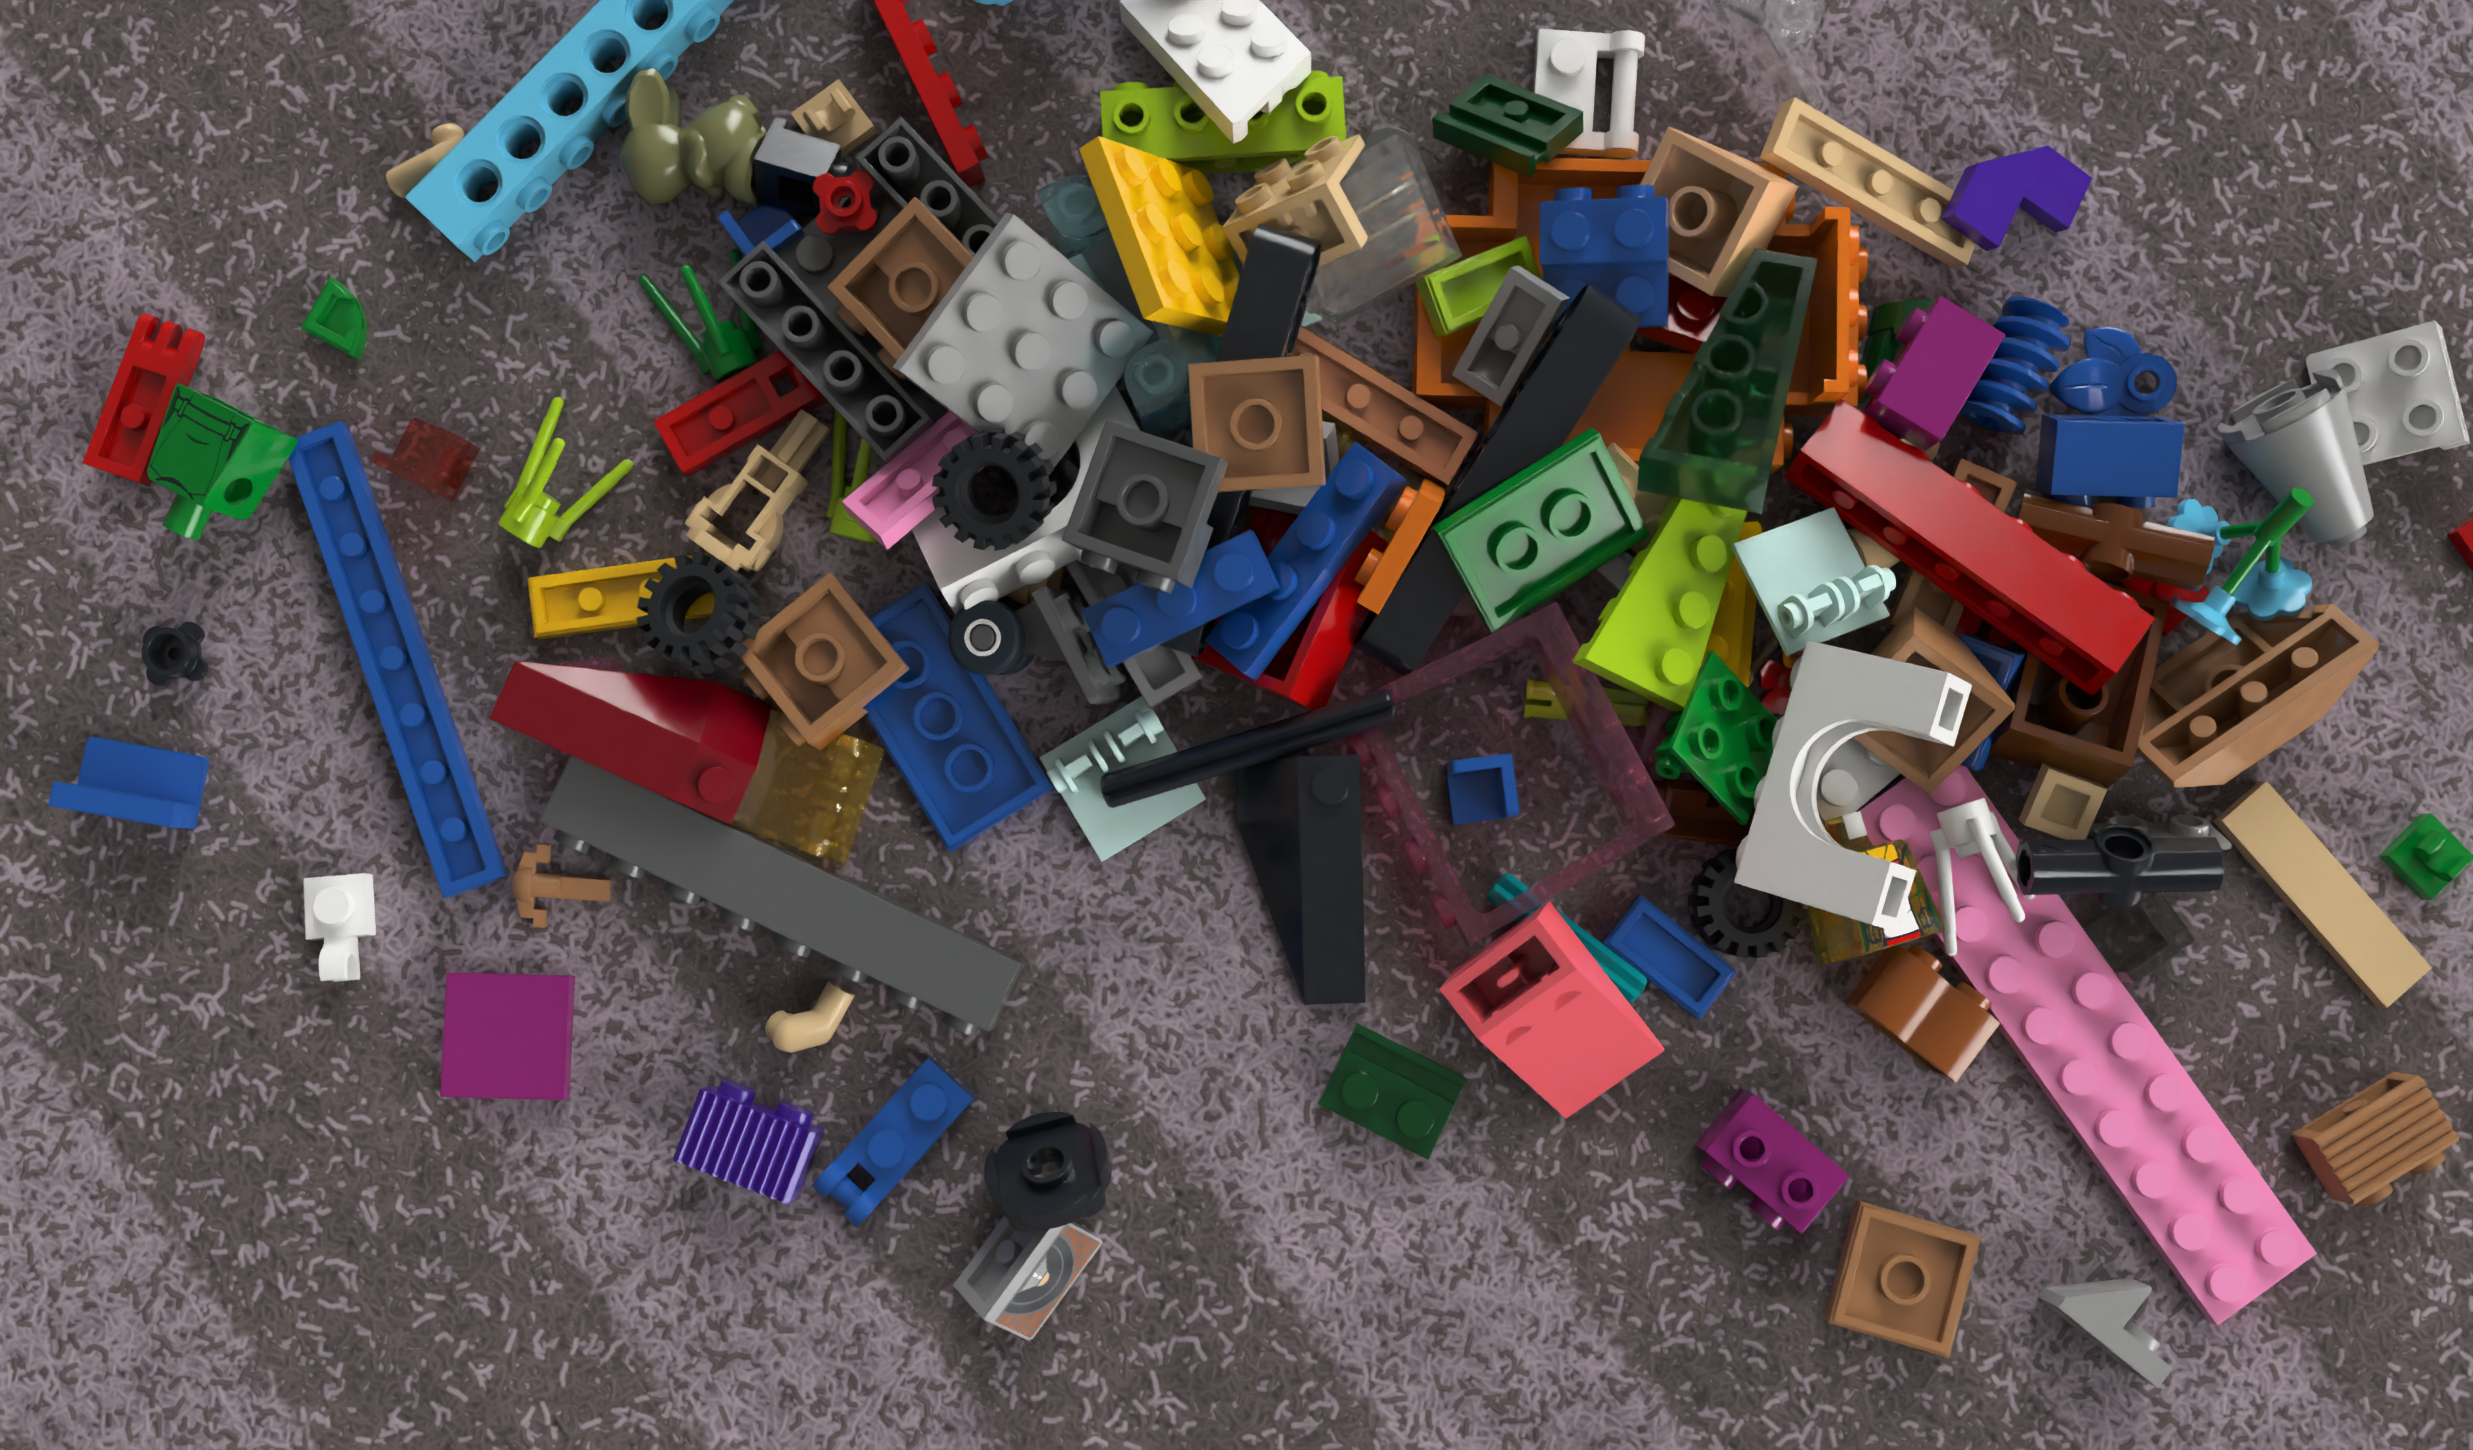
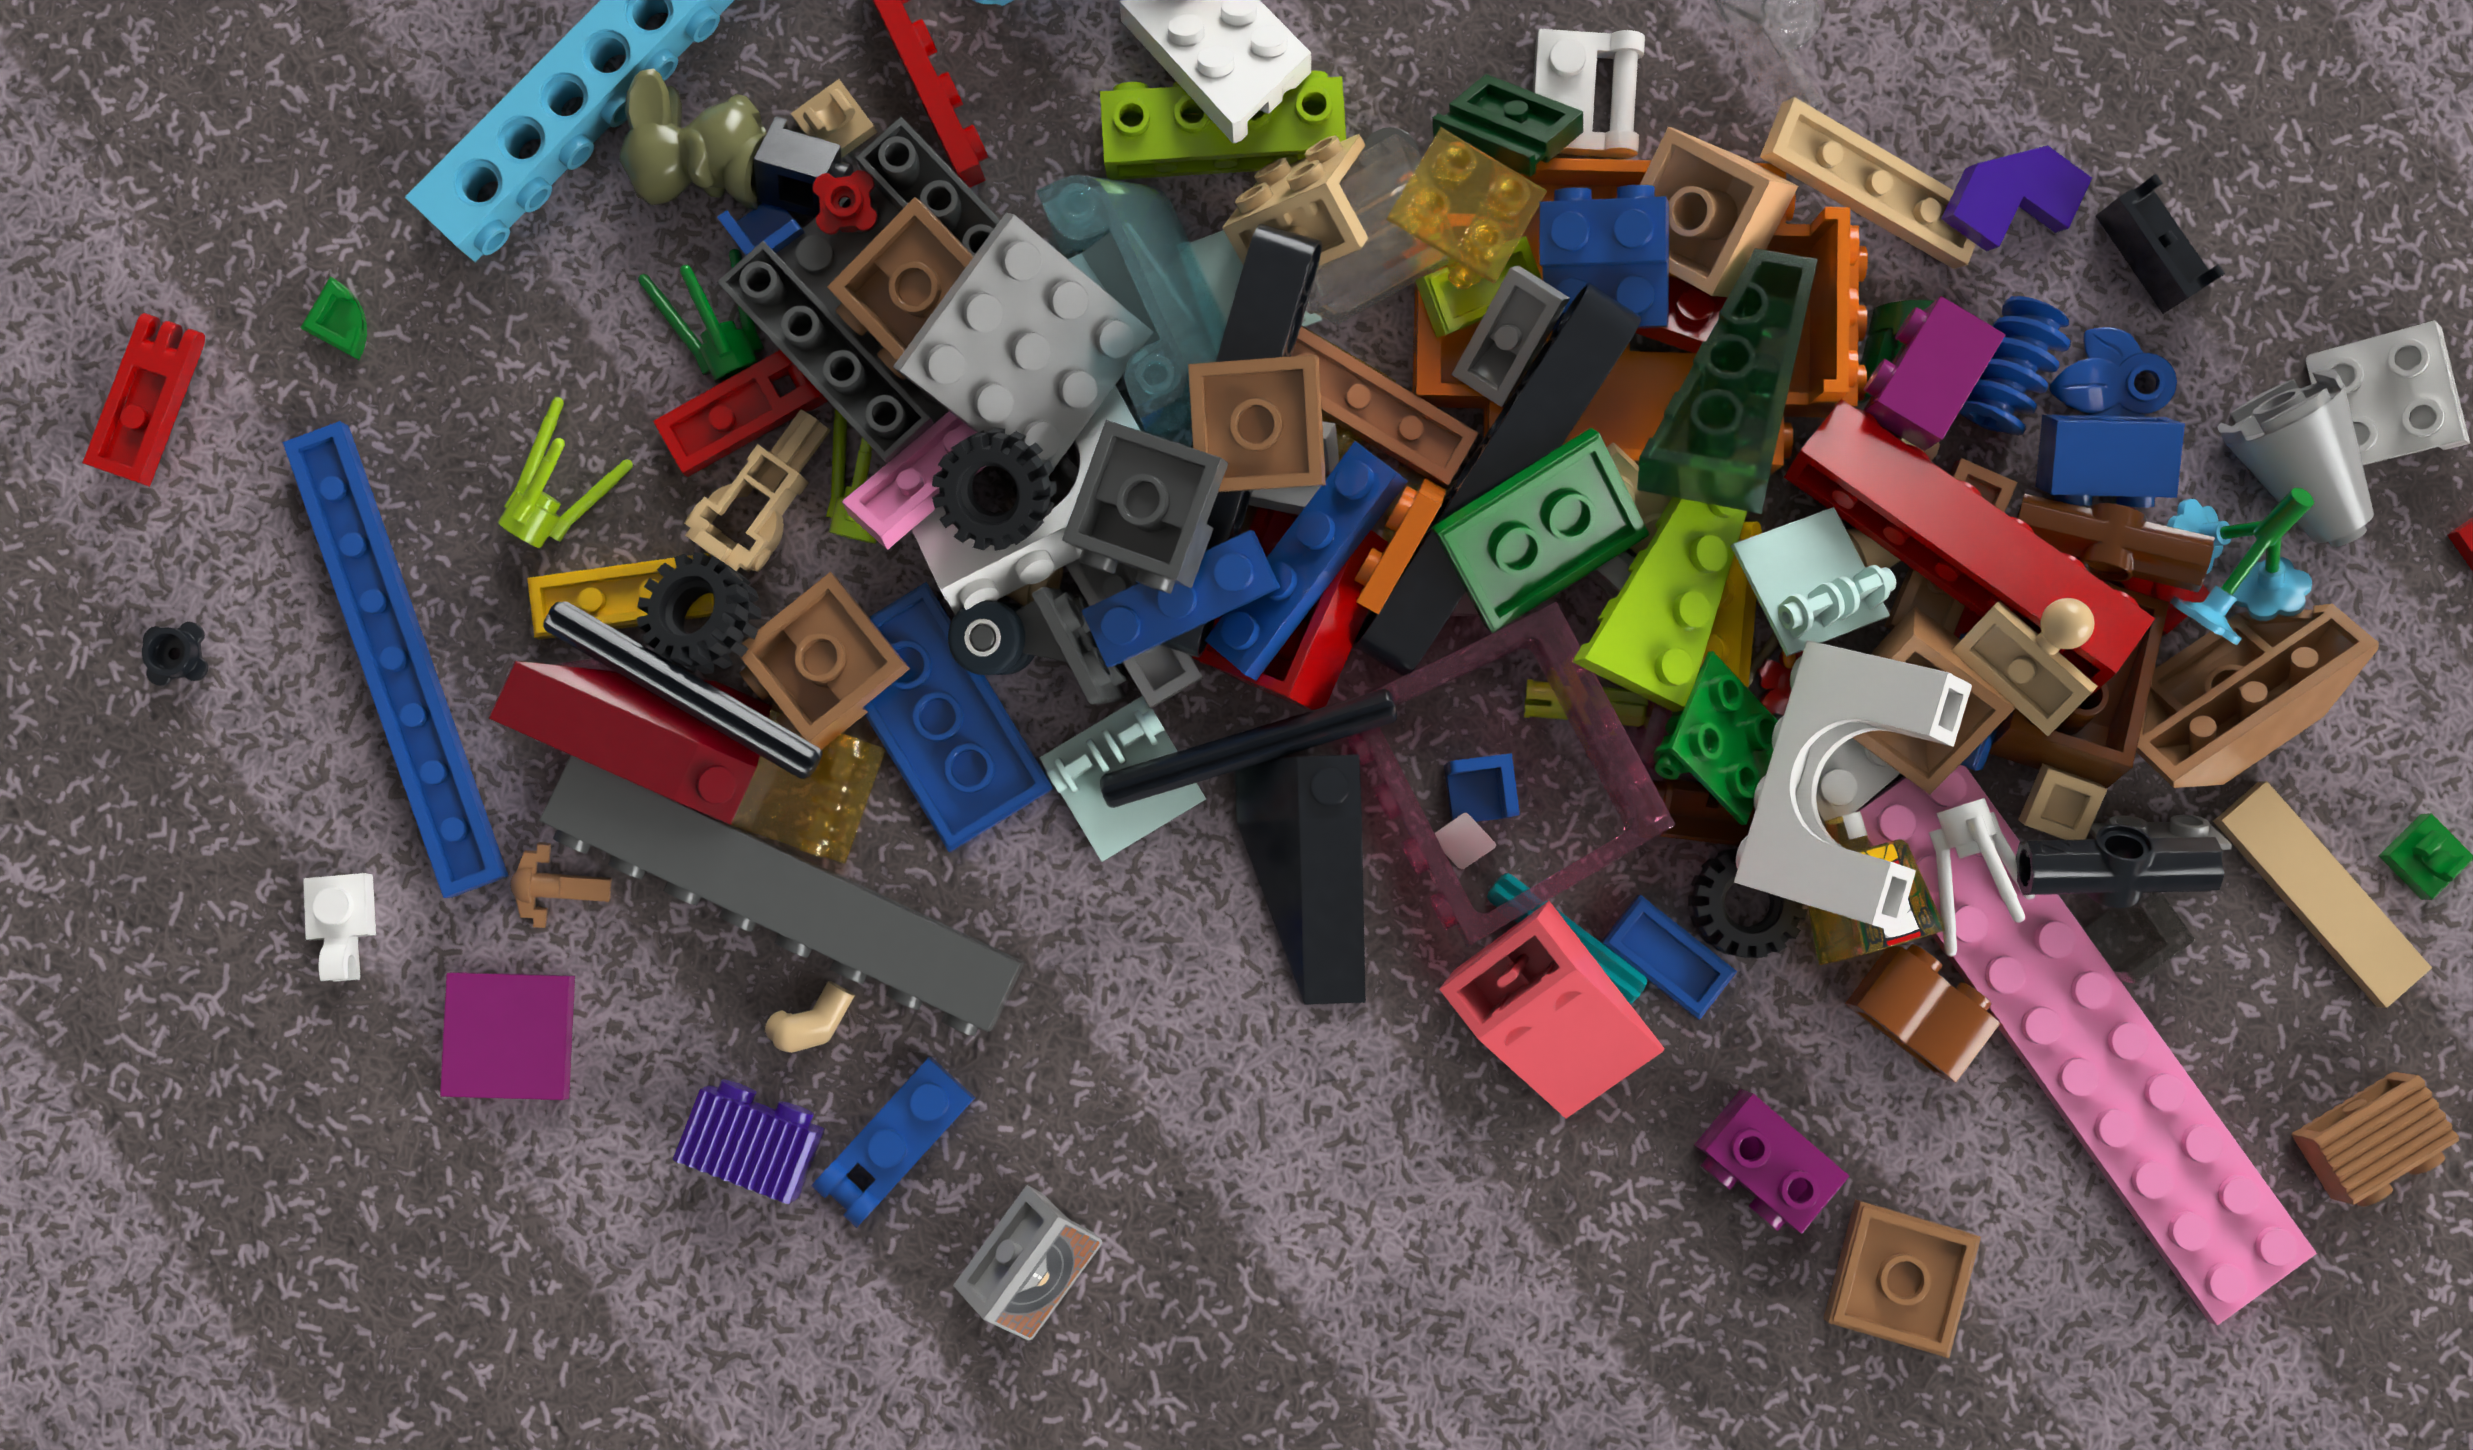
(136, 784): blue panel -> none
(214, 460): green torso -> none
(409, 173): tan arm -> none
(430, 458): clear red panel -> none
(682, 689): none -> black axle
(1052, 1200): black plate -> none
(1165, 235): yellow plate -> none
(1392, 1091): dark green plate -> none
(1464, 841): none -> white sticker
(1466, 208): none -> clear yellow hinge
(2028, 664): none -> tan plate
(2103, 1315): light grey slope -> none
(2156, 246): none -> black hinge

